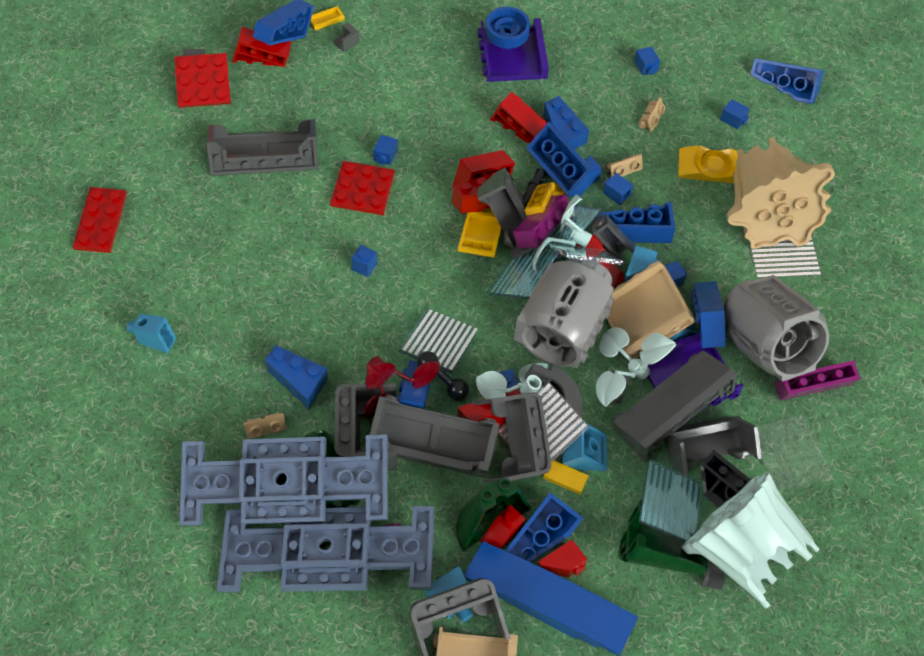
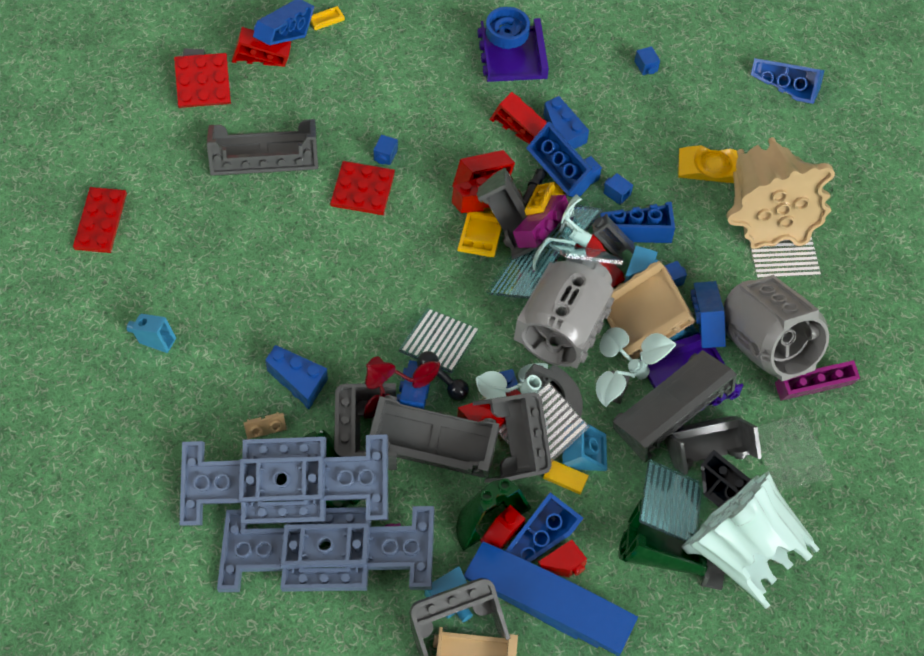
(348, 39): dark grey panel -> none
(364, 260): blue brick -> none
(625, 166): tan hinge -> none
(652, 115): tan hinge -> none
(735, 114): blue brick -> none

